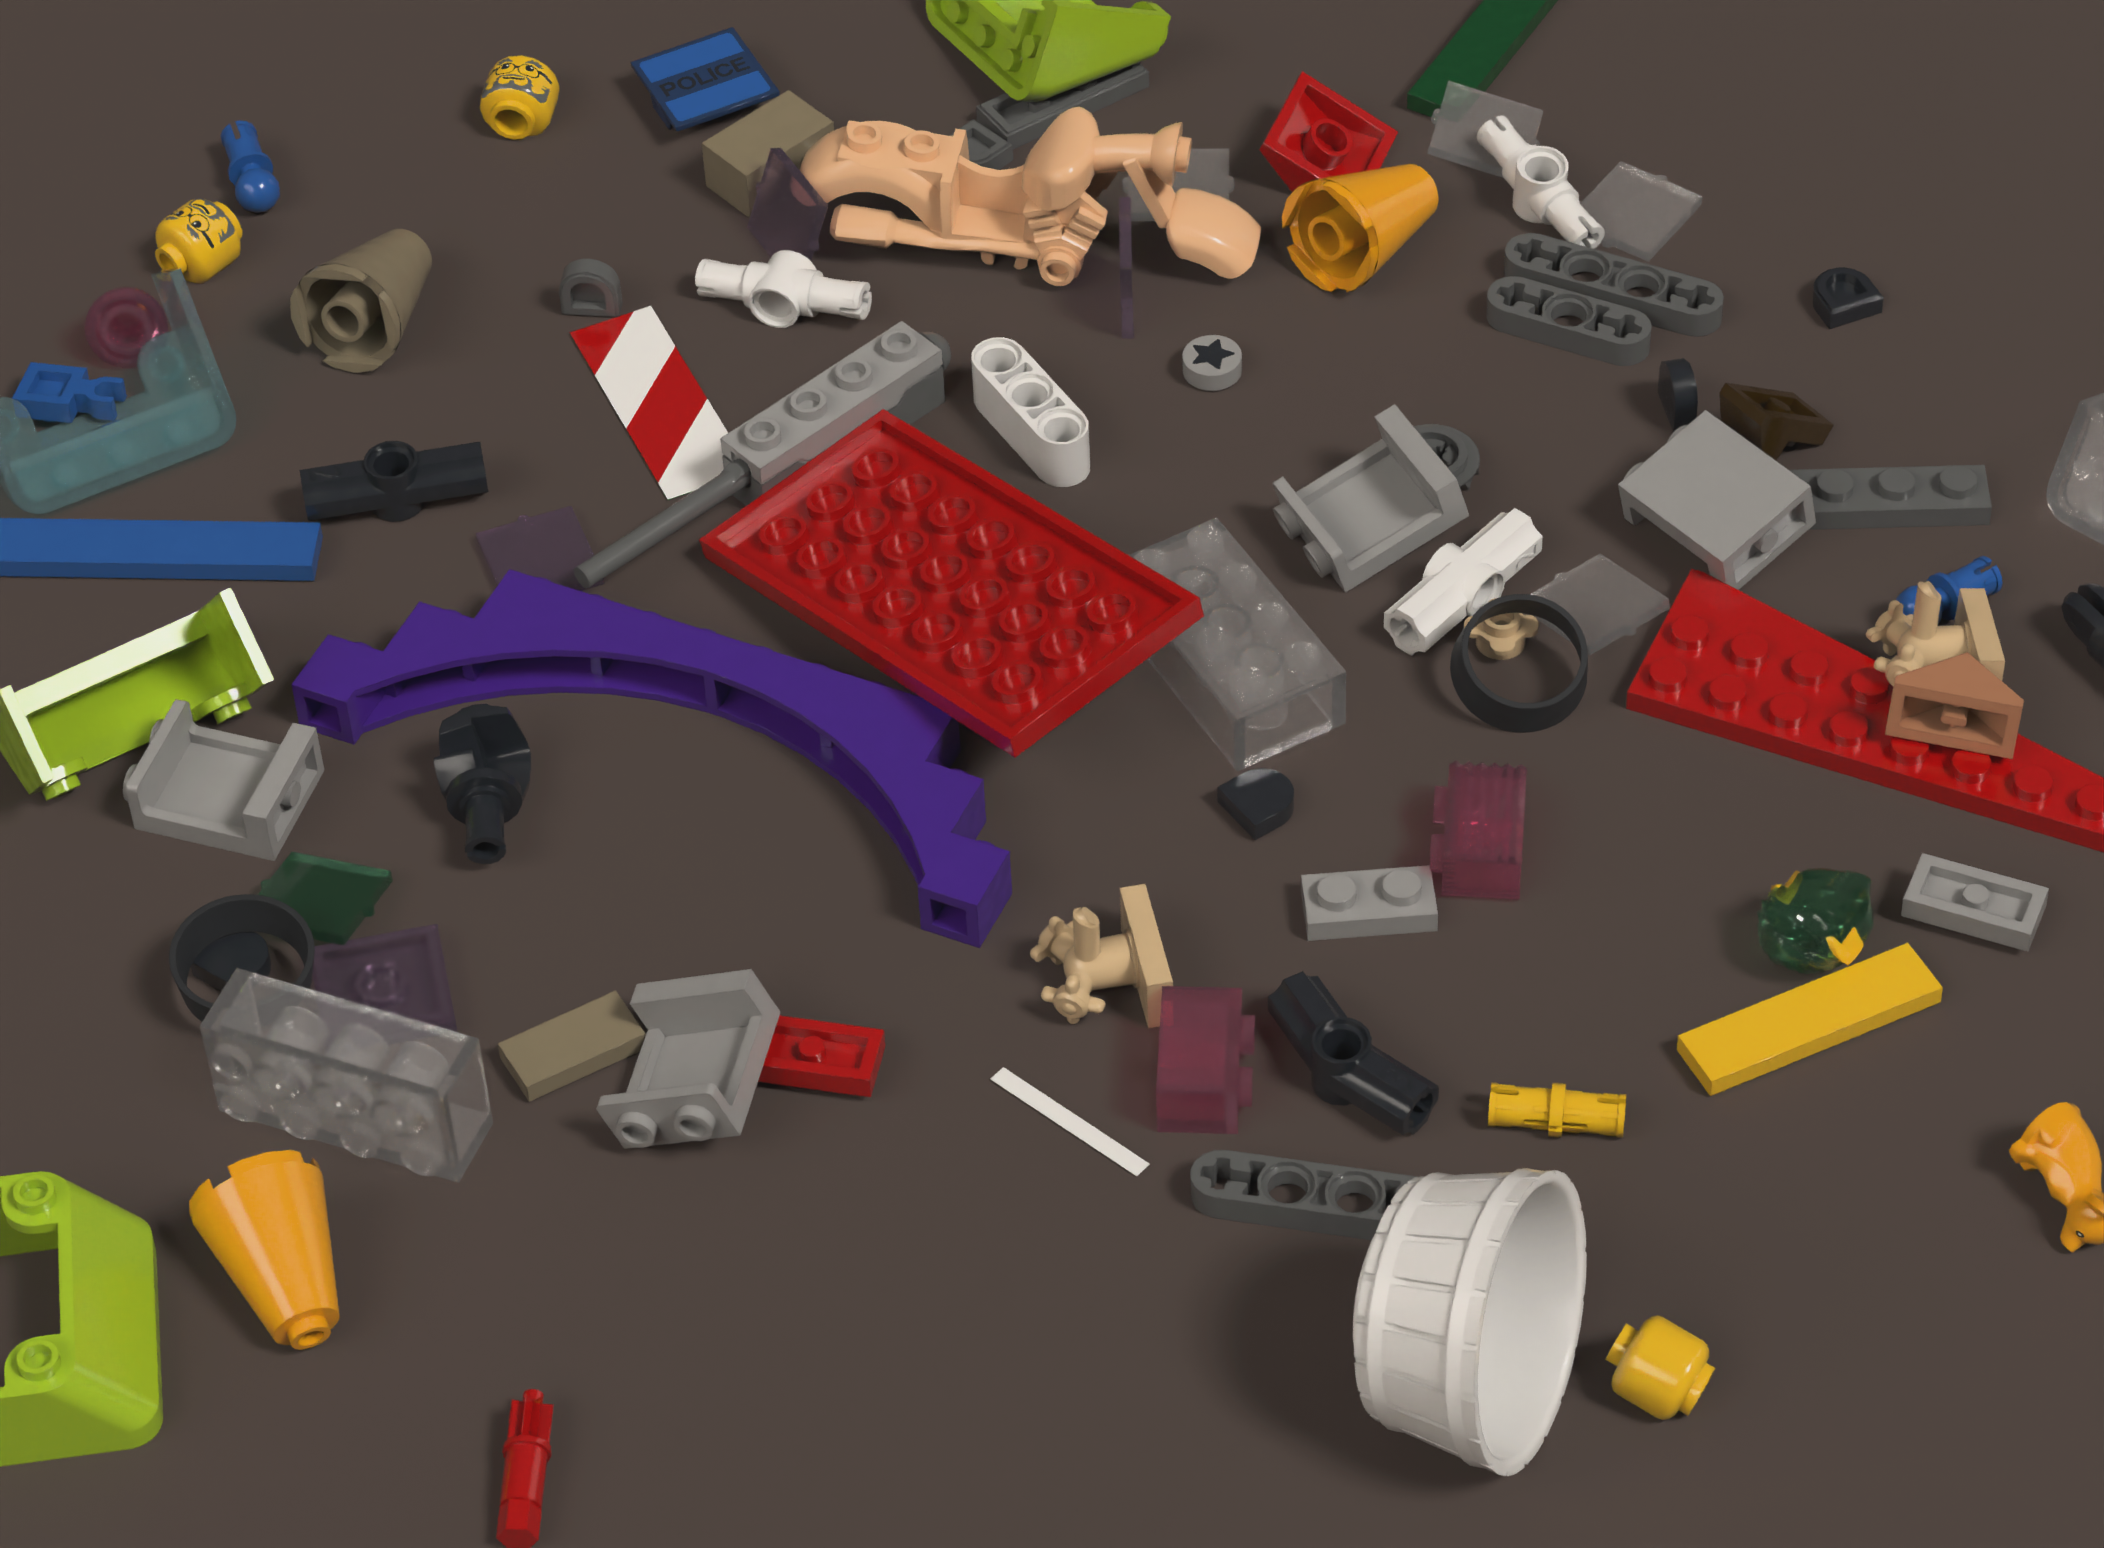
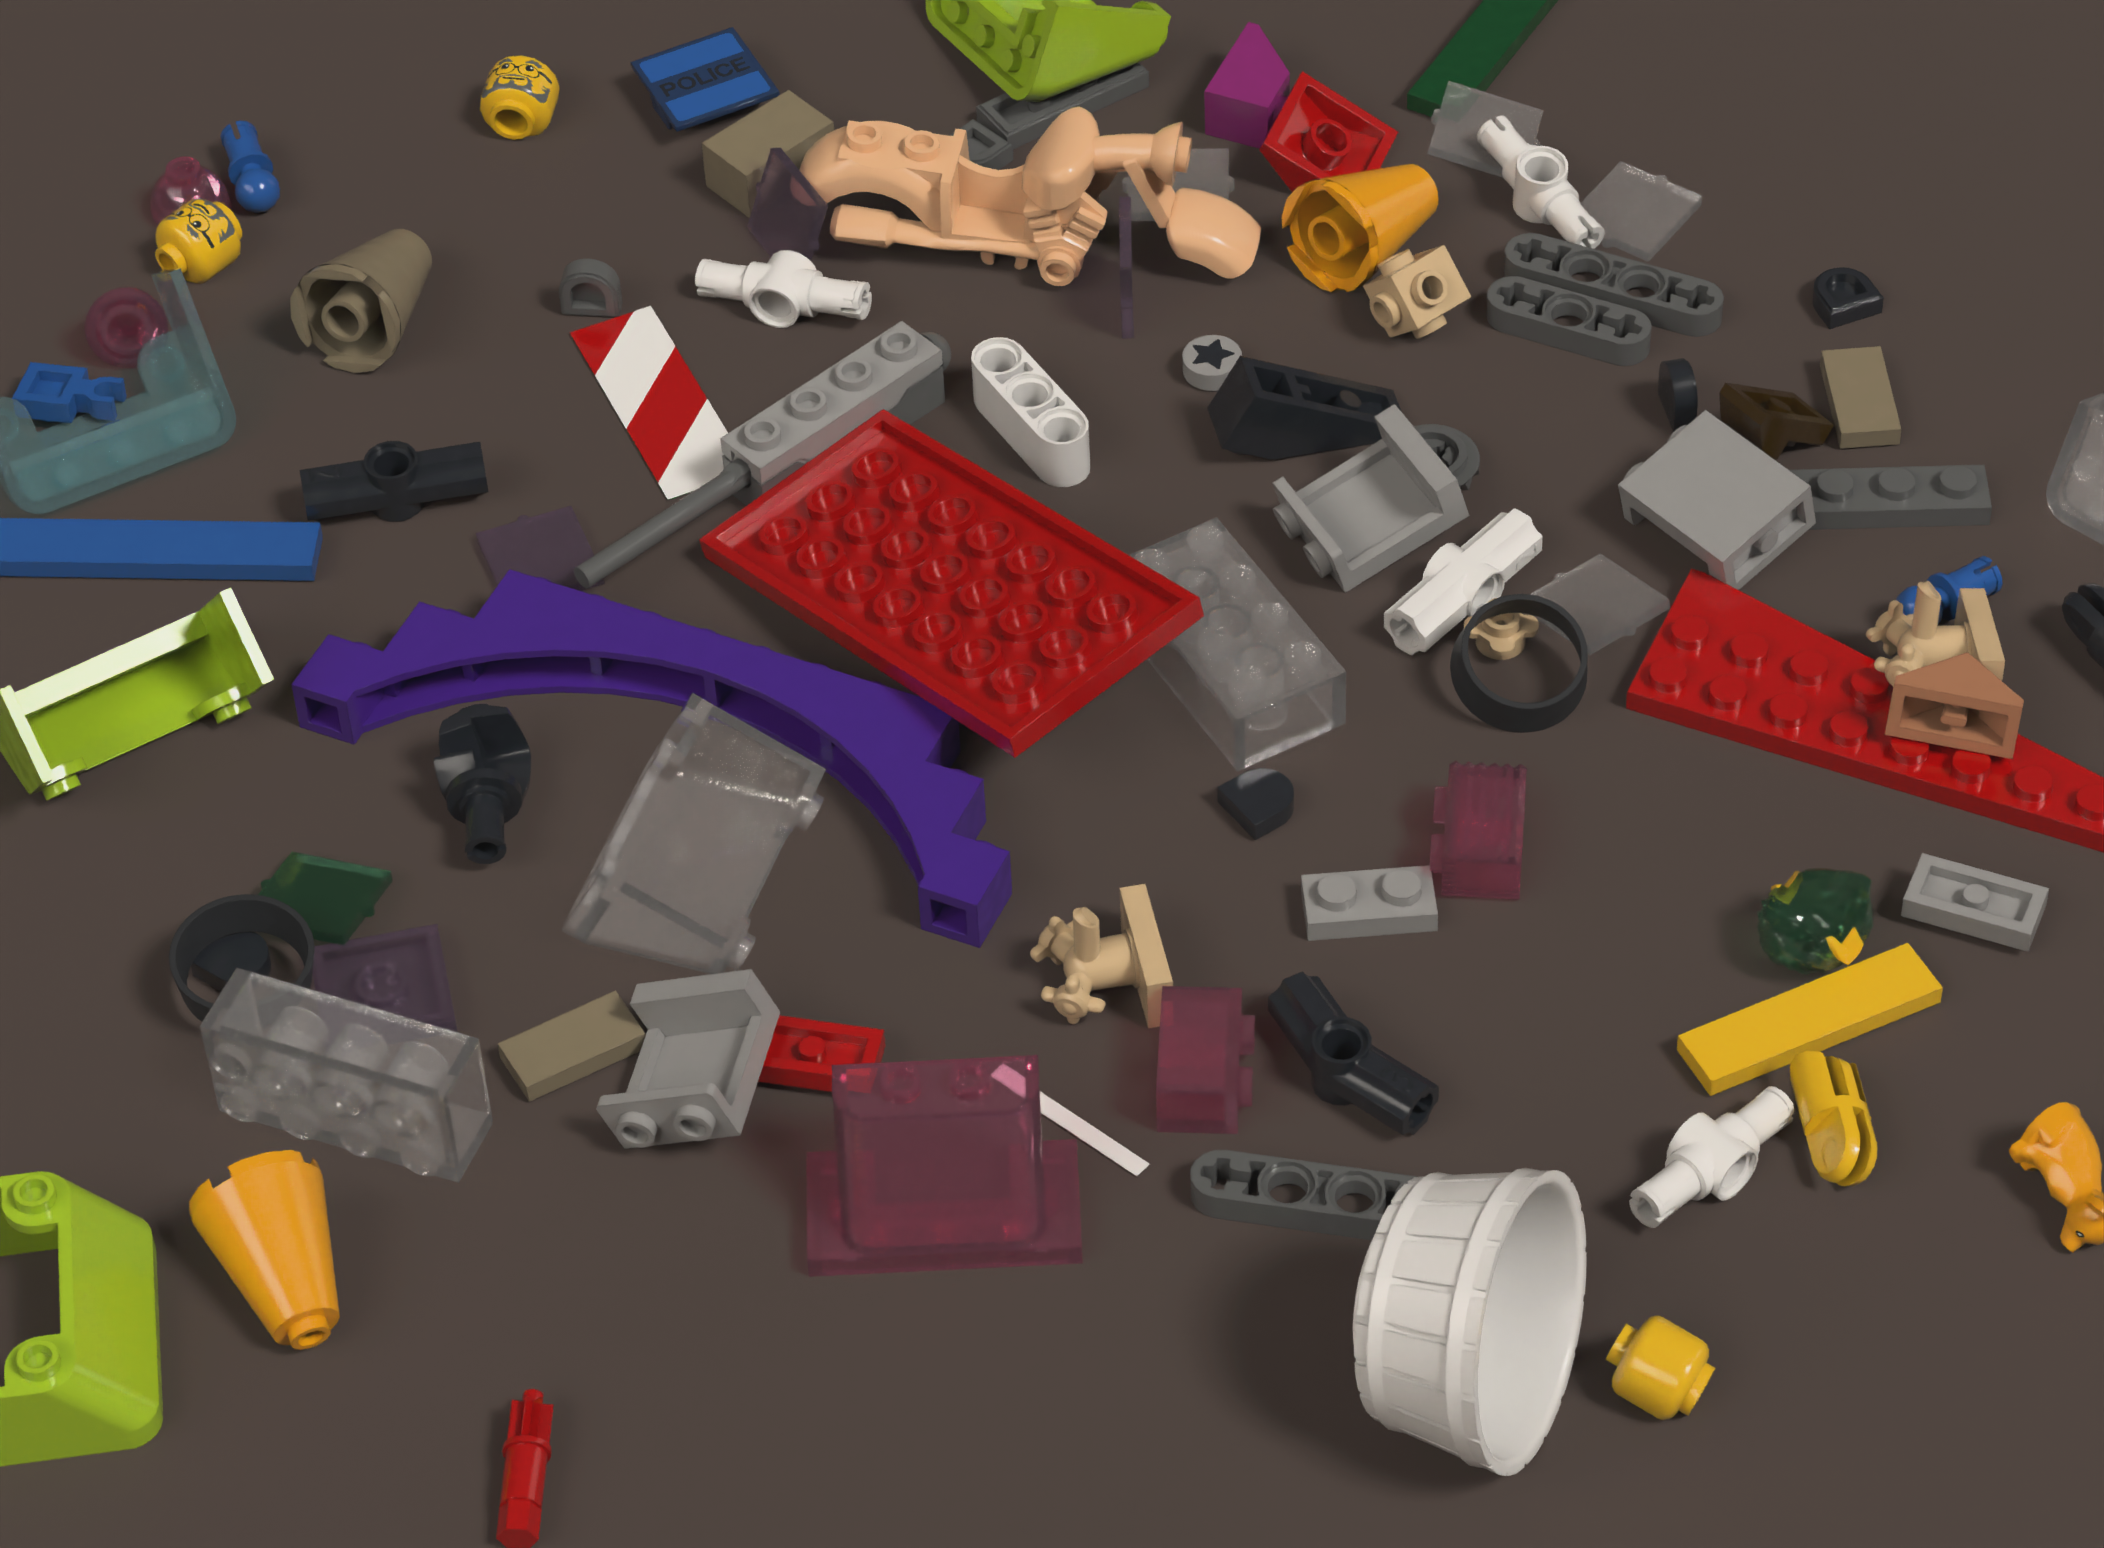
(183, 182): none -> clear pink brick
(222, 784): light grey panel -> none
(696, 843): none -> clear windscreen
(941, 1171): none -> clear pink windscreen
(1246, 90): none -> magenta slope
(1294, 411): none -> black slope
(1415, 291): none -> tan brick
(1557, 1110): yellow pin -> none
(1711, 1156): none -> white pin
(1834, 1117): none -> yellow arm
(1860, 397): none -> dark tan tile

